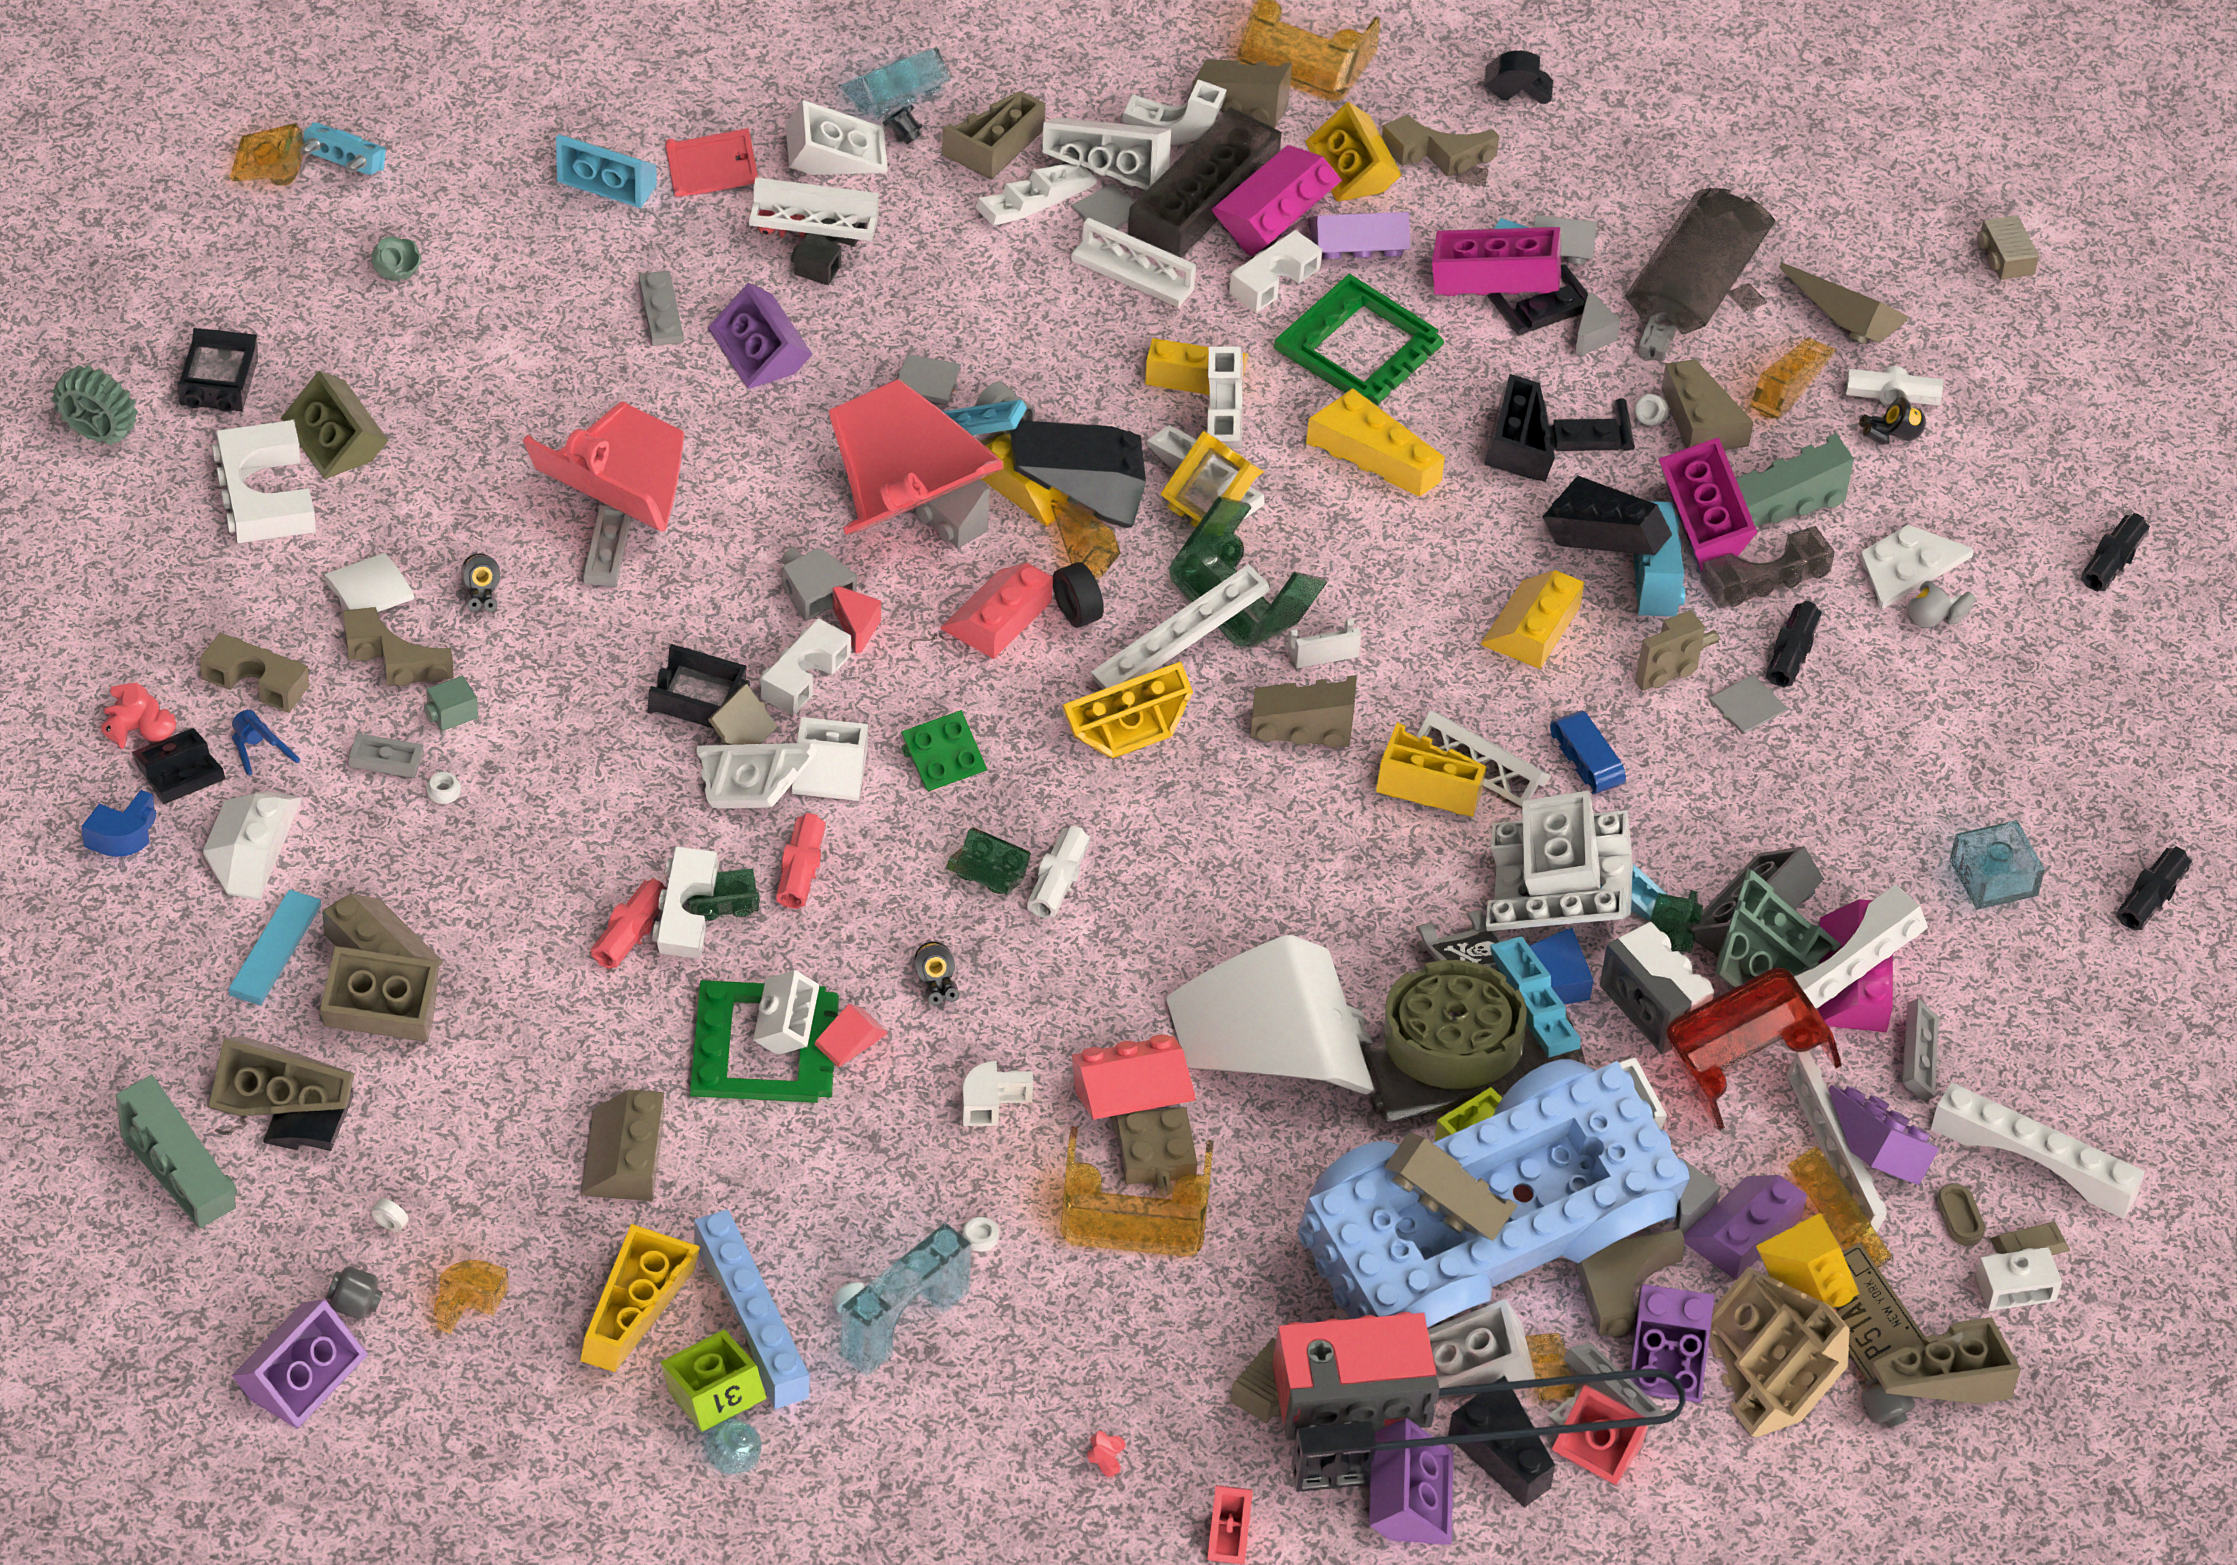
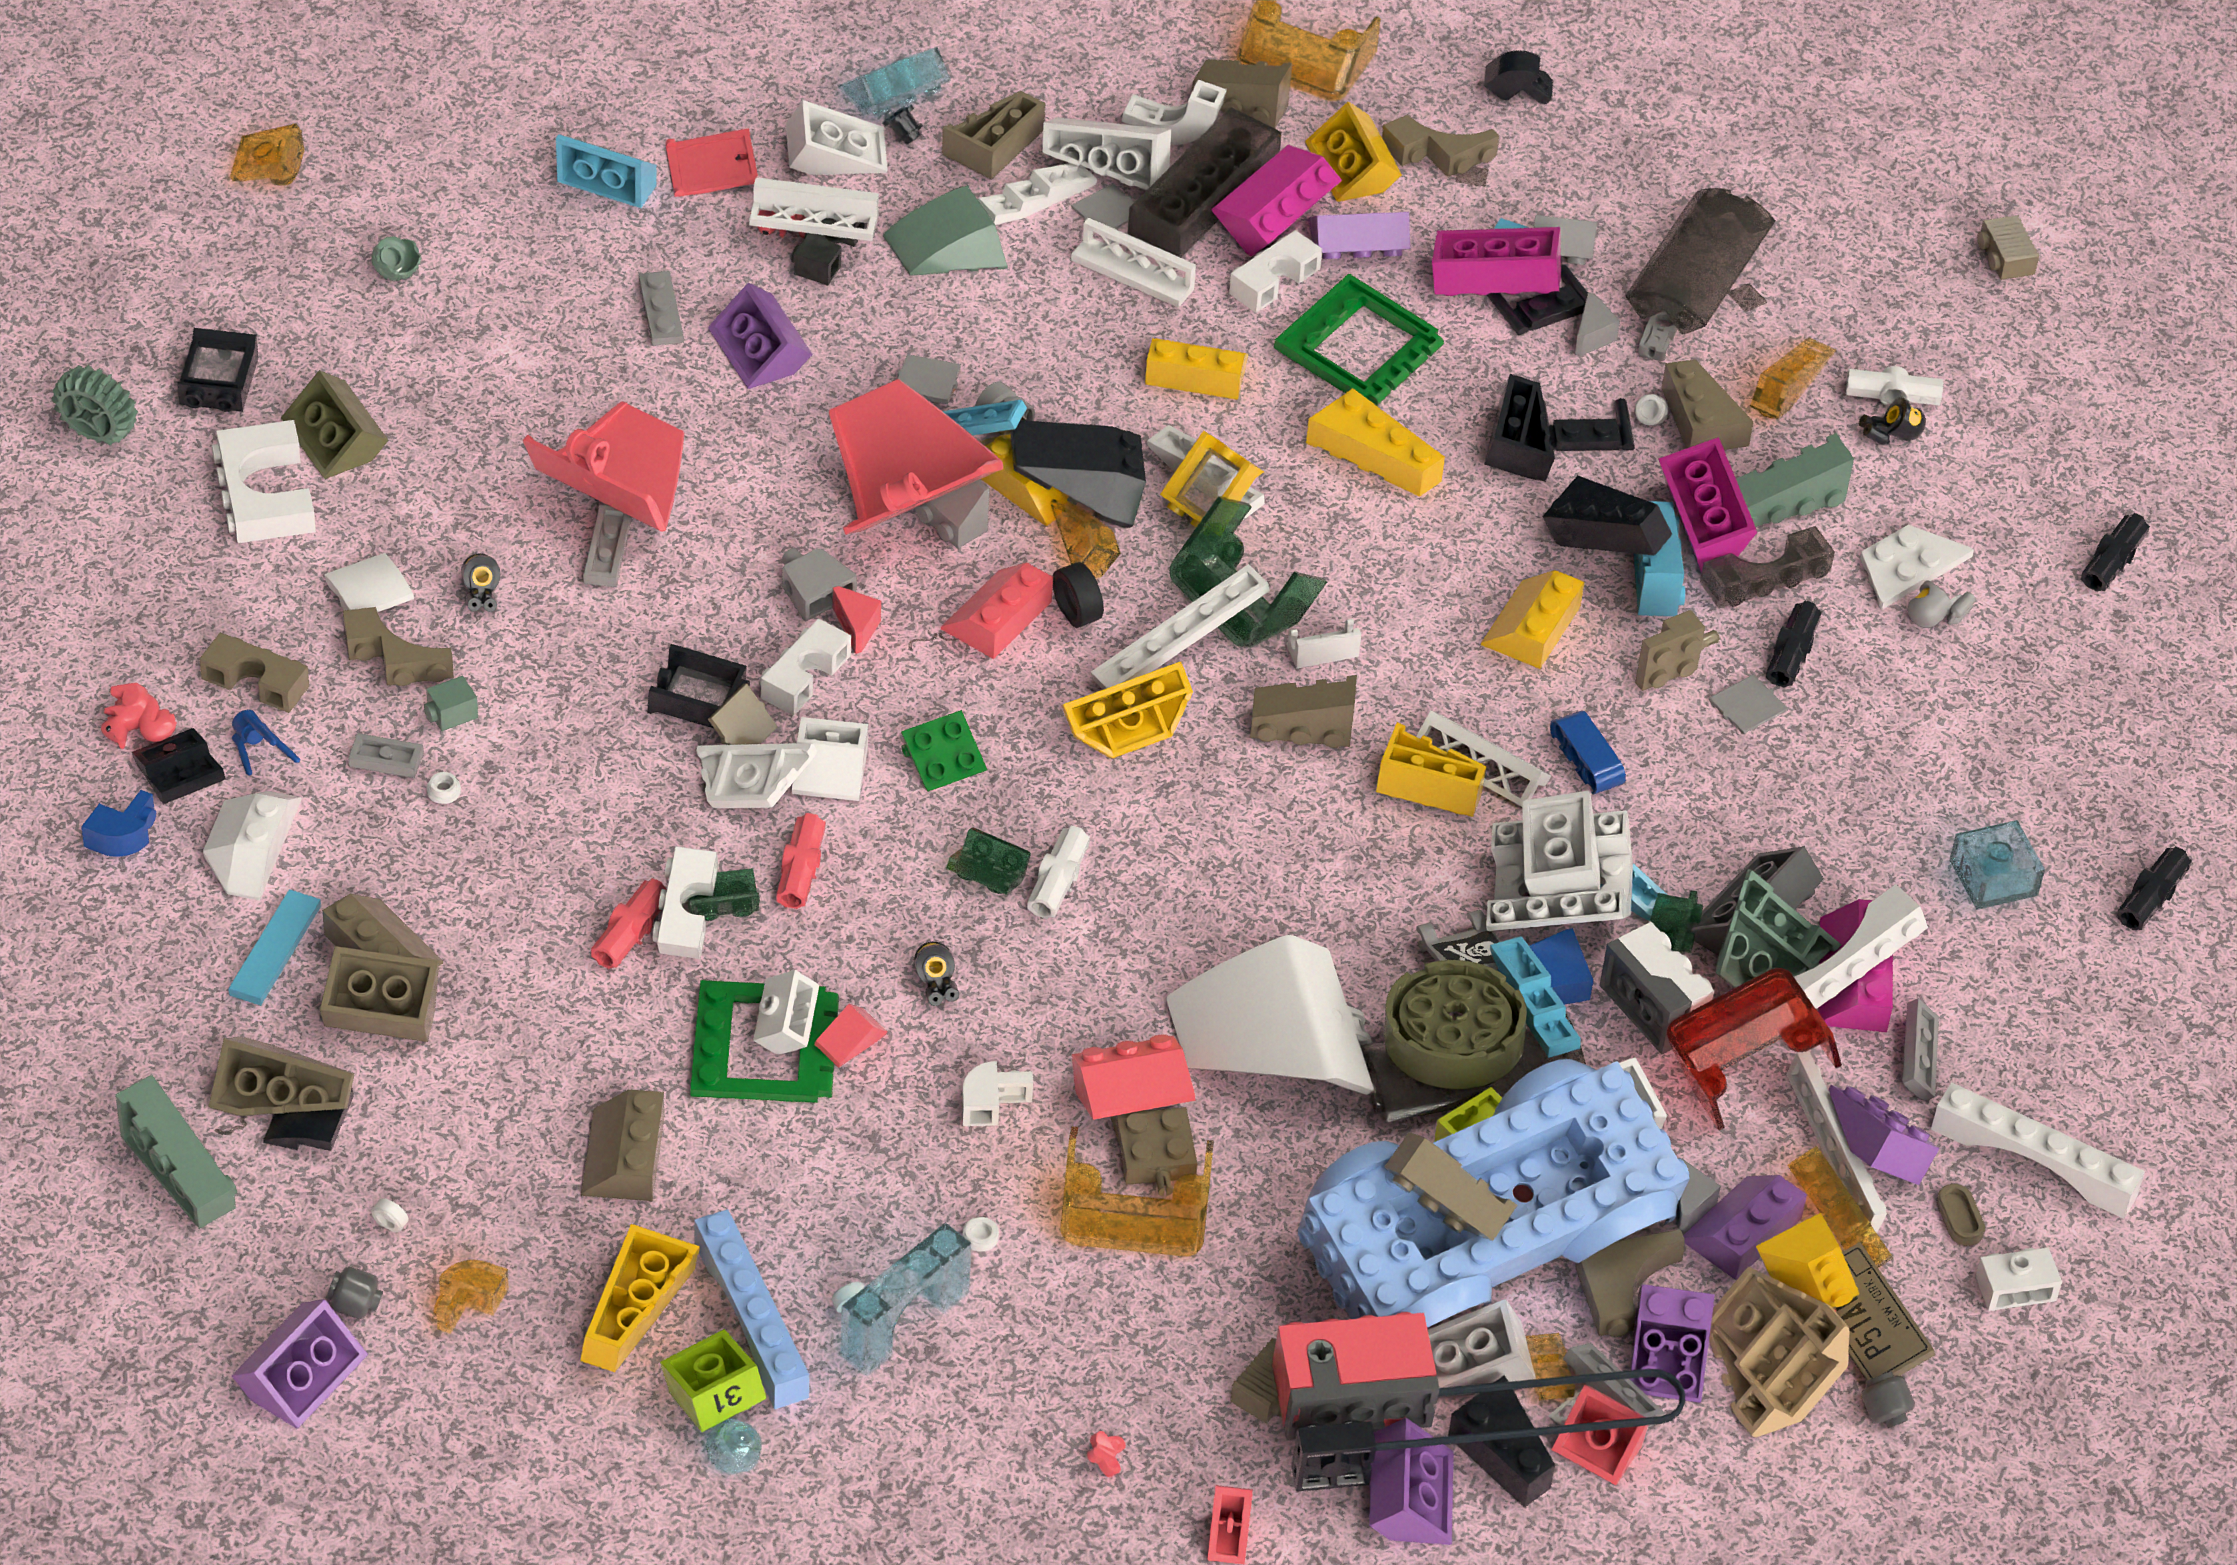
(343, 149): medium azure piece -> none
(947, 236): none -> sand green wedge
(1226, 393): white arch -> none
(1849, 309): dark tan wedge -> none
(1960, 1366): dark tan wedge -> none
(2033, 1237): dark tan tile -> none

